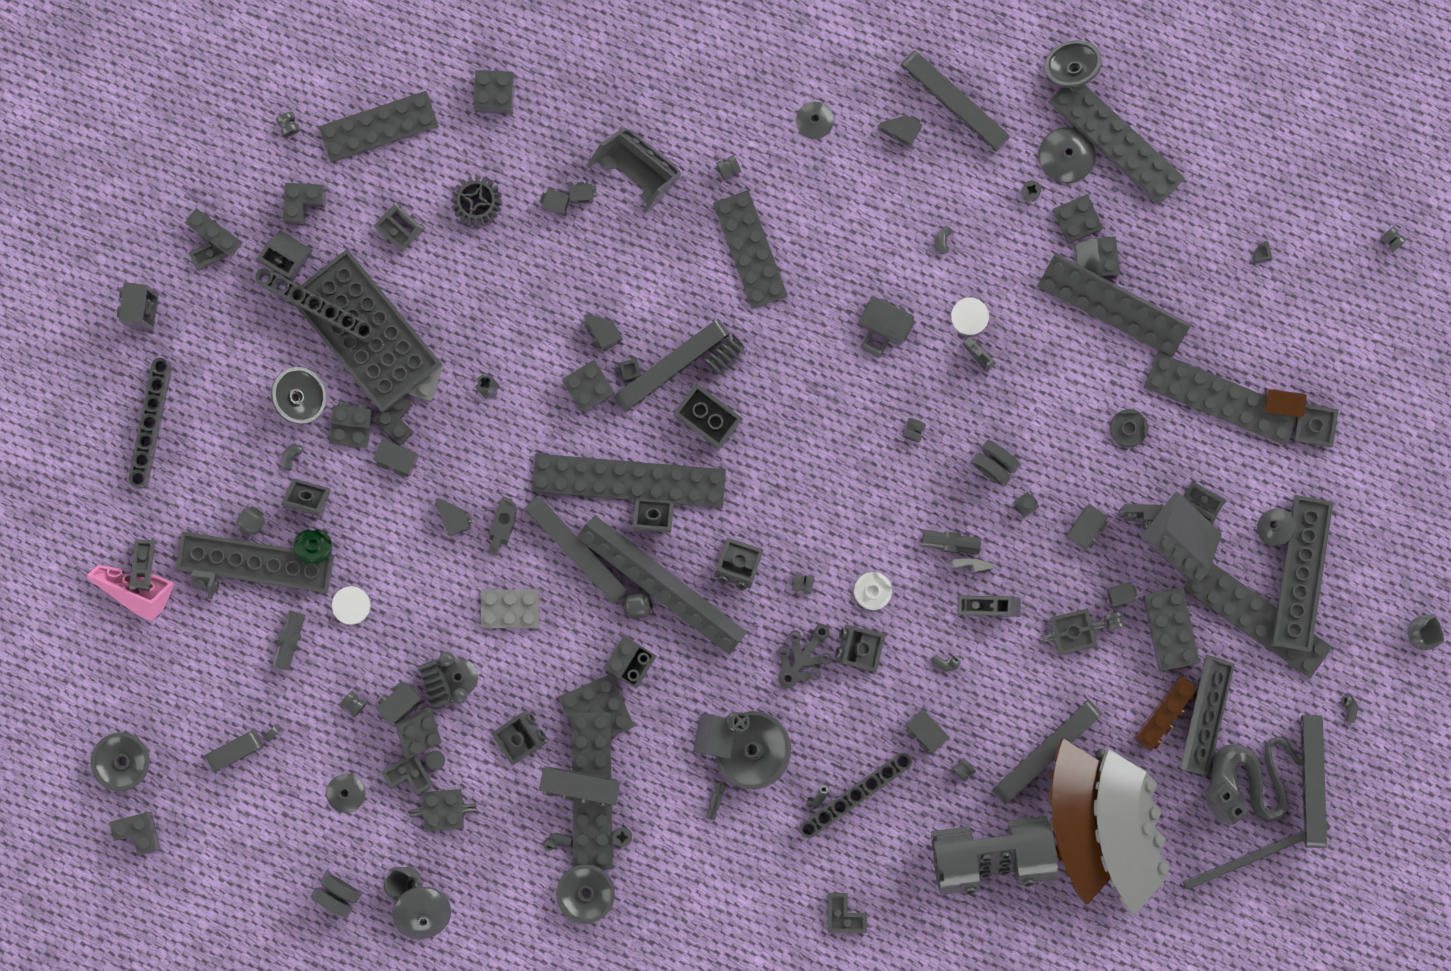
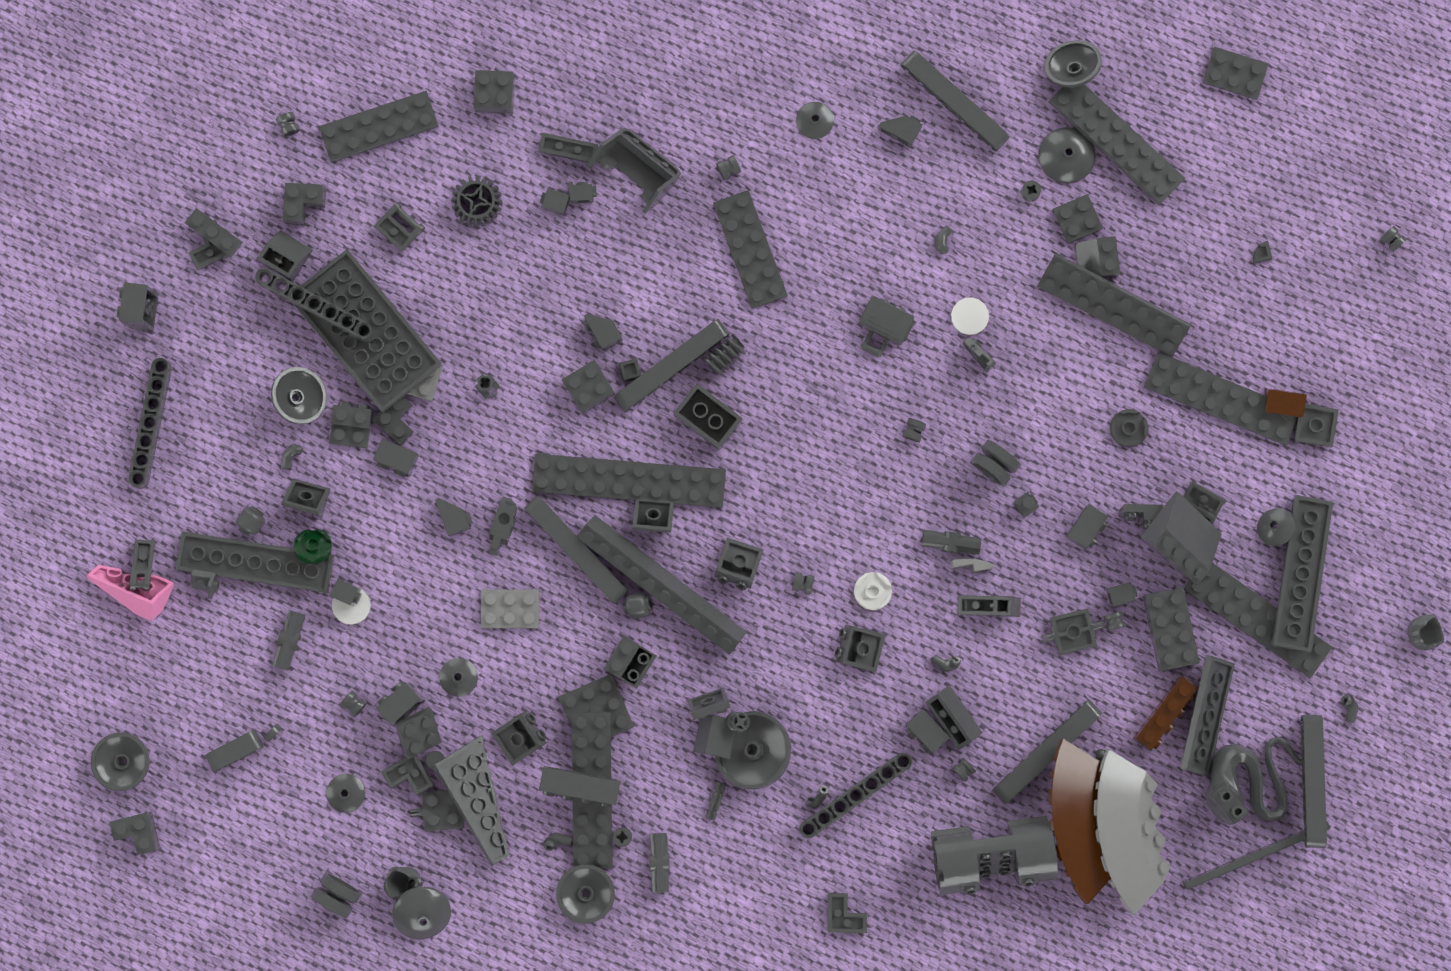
(346, 592): none -> dark grey brick
(436, 682): dark grey gear -> none
(467, 782): none -> dark grey wing
(567, 147): none -> dark grey plate
(659, 862): none -> dark grey piece
(708, 704): none -> dark grey plate
(802, 659): dark grey plant -> none
(954, 717): none -> dark grey brick
(1235, 73): none -> dark grey plate

